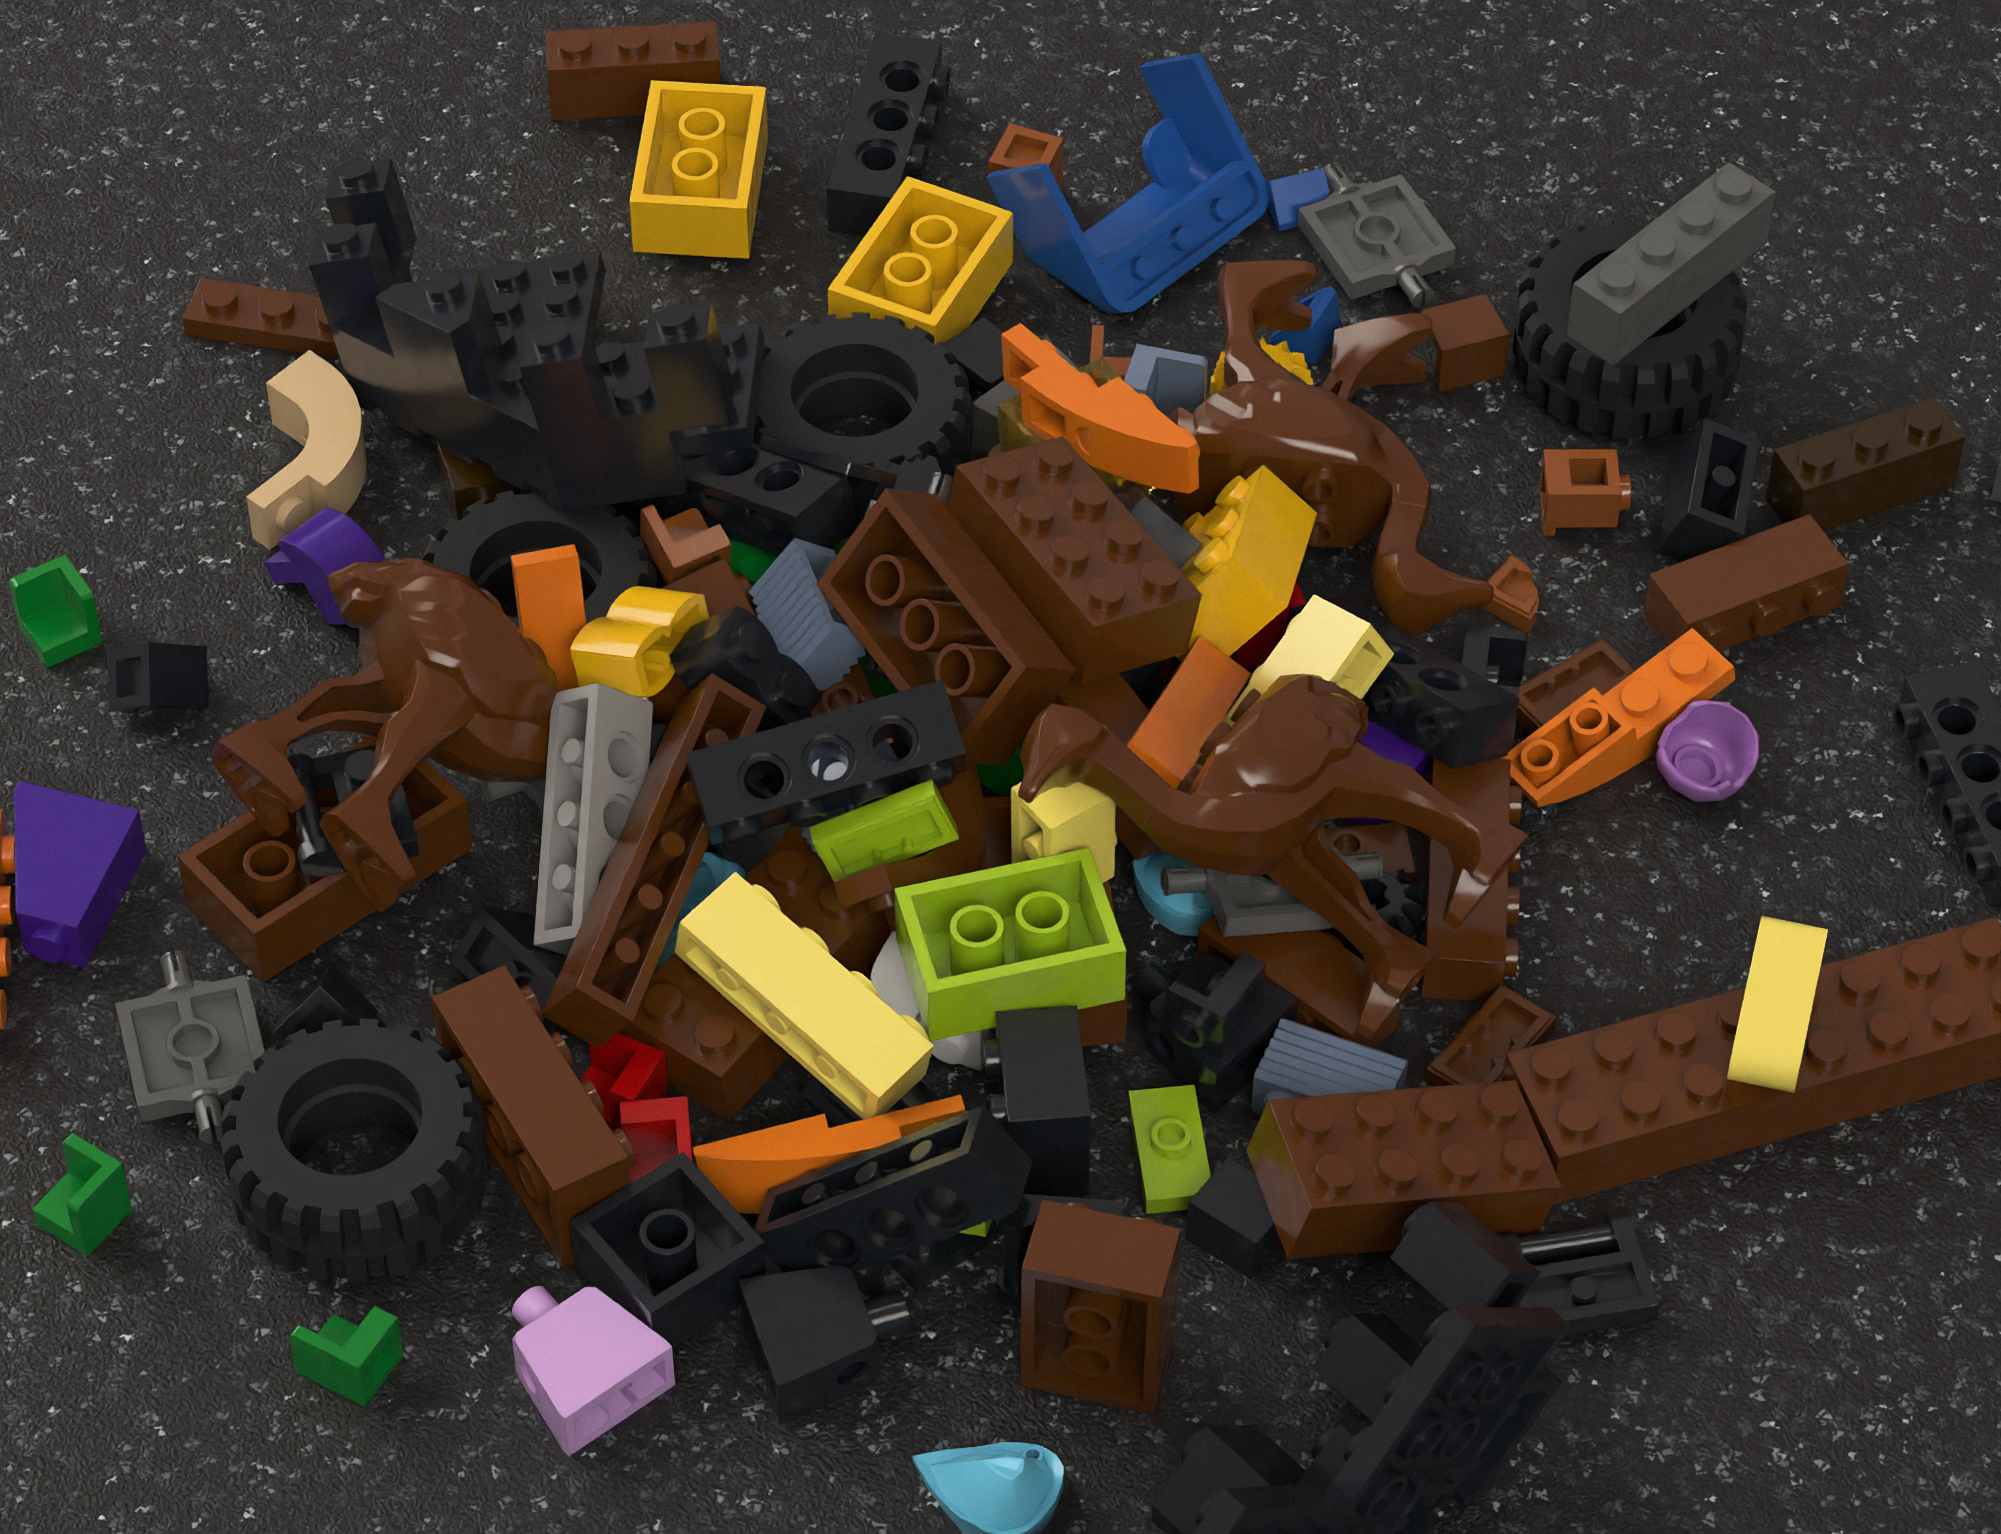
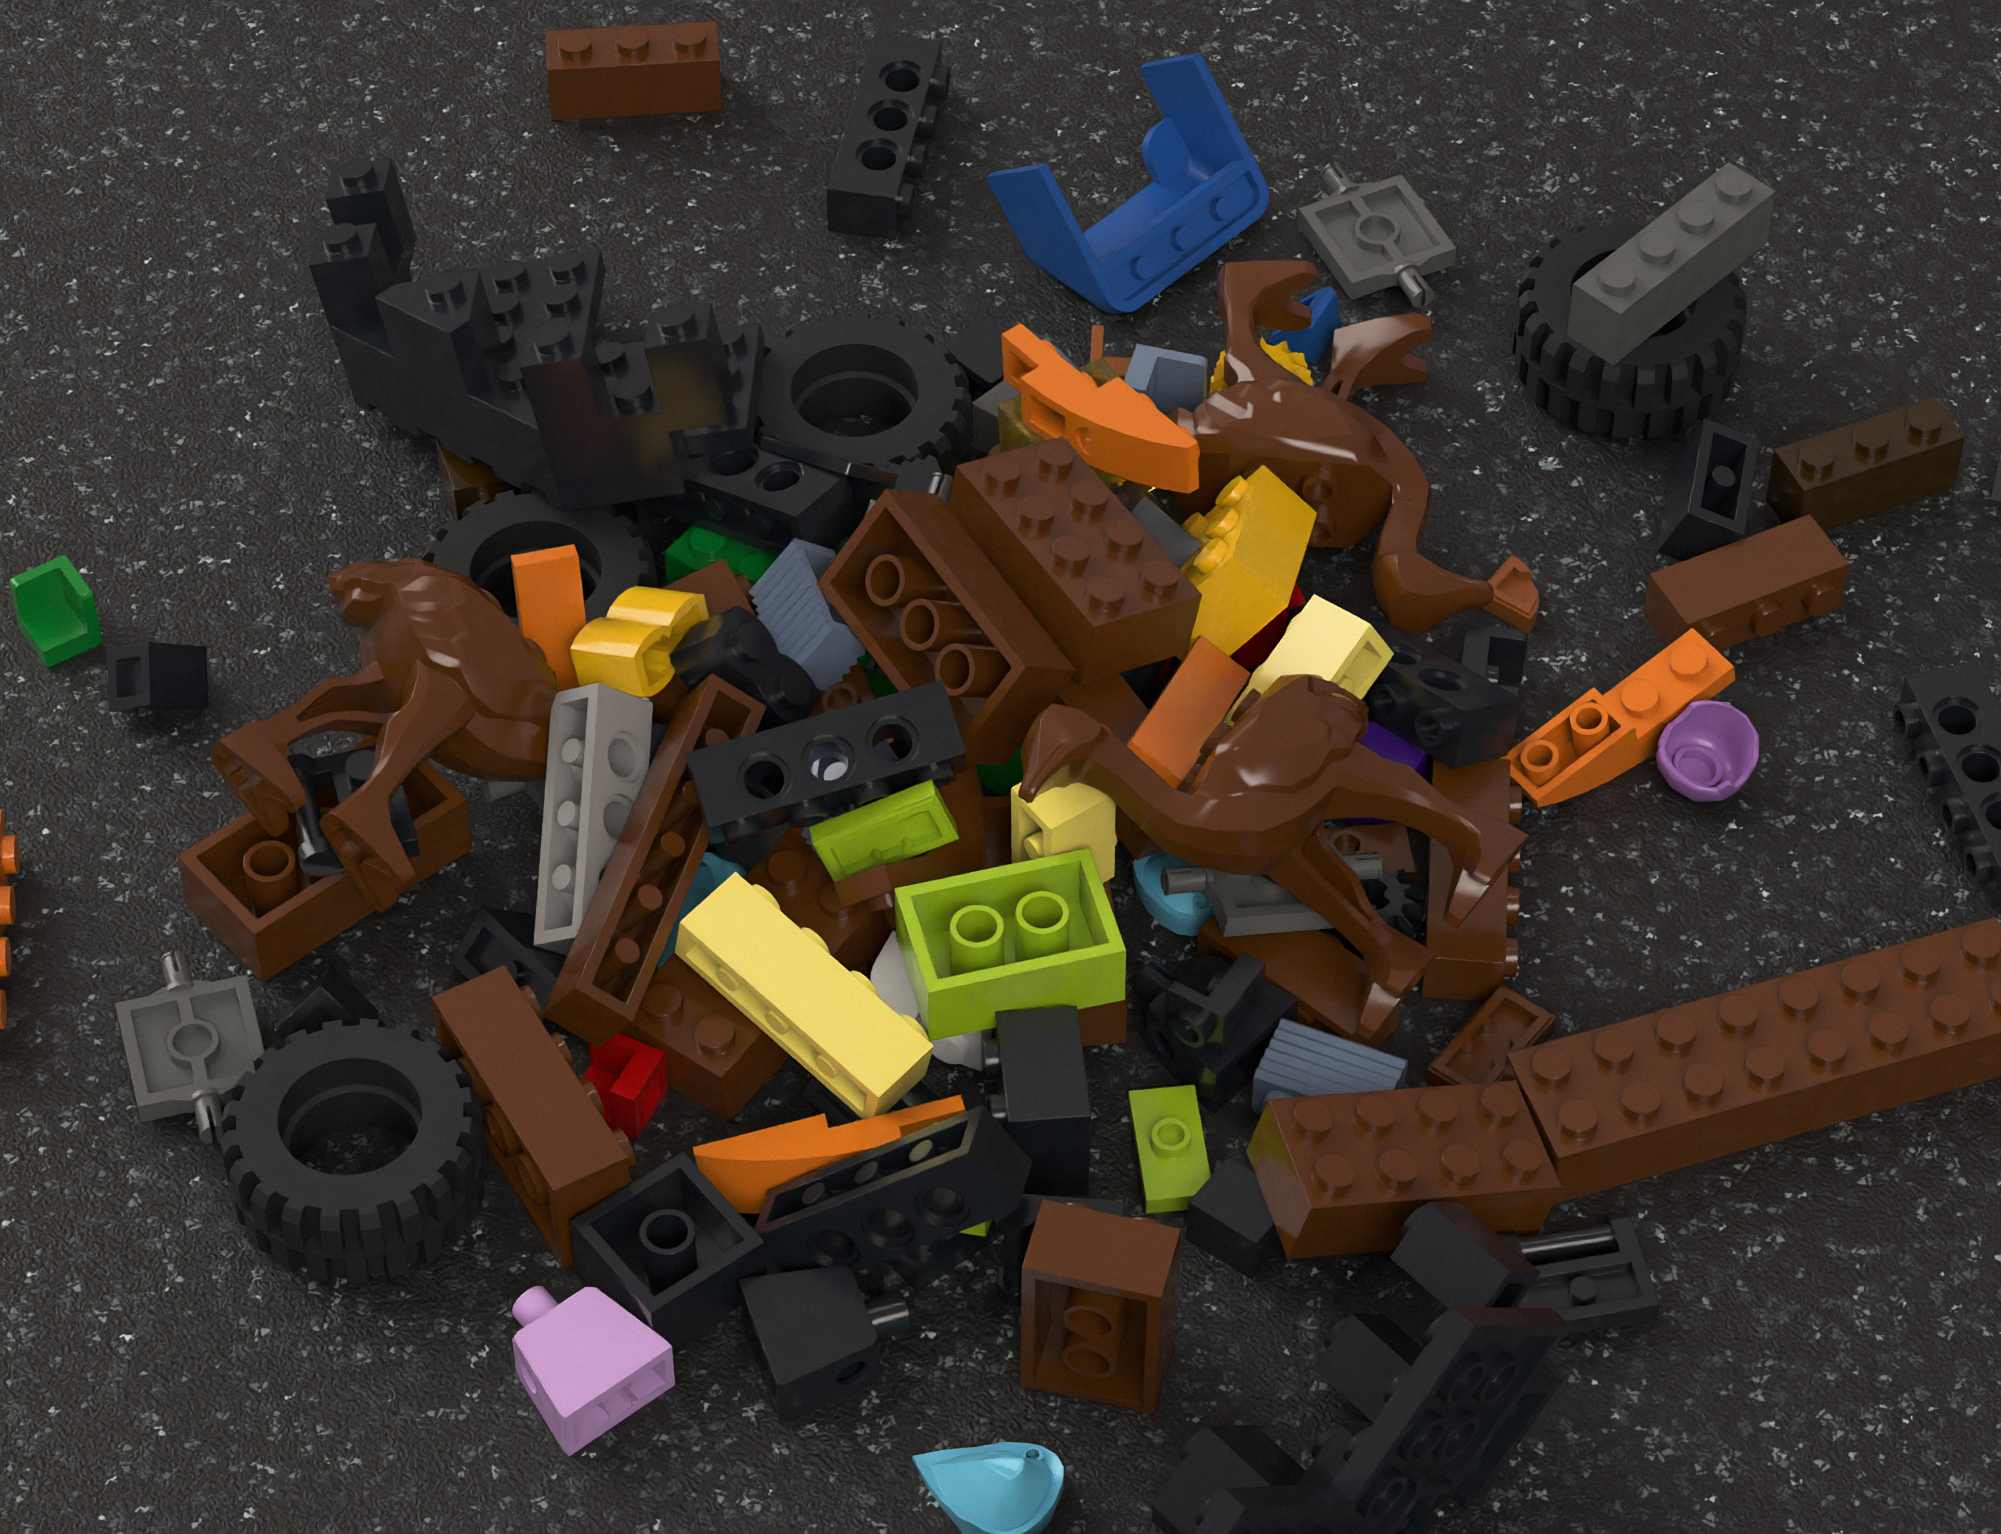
(70, 869): dark purple slope -> none
(87, 1199): green panel -> none
(259, 318): reddish brown plate -> none
(319, 549): dark purple brick -> none
(323, 415): tan arch -> none
(349, 1356): green panel -> none
(656, 1131): red panel -> none
(682, 542): dark orange panel -> none
(699, 169): yellow brick -> none
(927, 261): yellow brick -> none
(1028, 147): dark orange panel -> none
(1292, 193): blue slope -> none
(1468, 342): reddish brown panel -> none
(1566, 682): reddish brown plate -> none
(1581, 489): dark orange brick -> none
(1777, 1004): light yellow beam -> none

